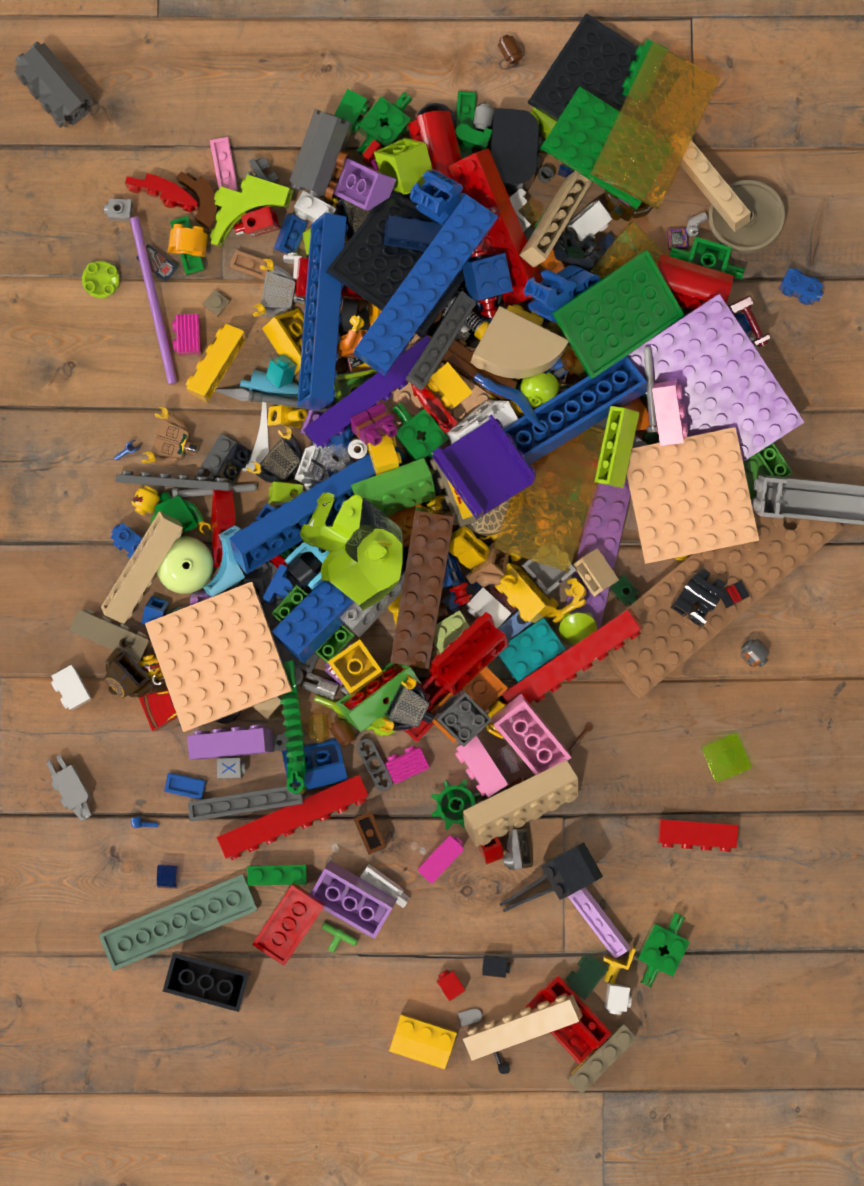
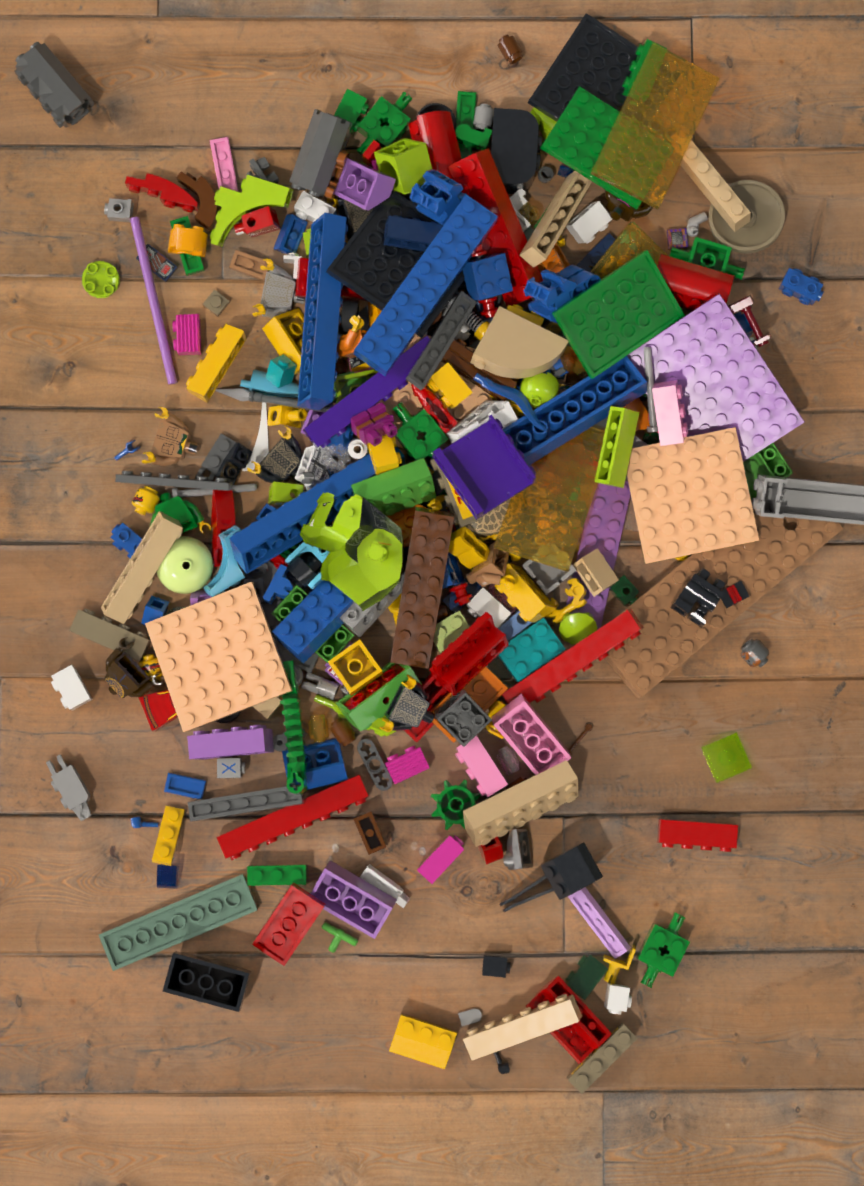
(168, 835): none -> yellow plate
(450, 984): red brick -> none
(573, 252): black piece -> none

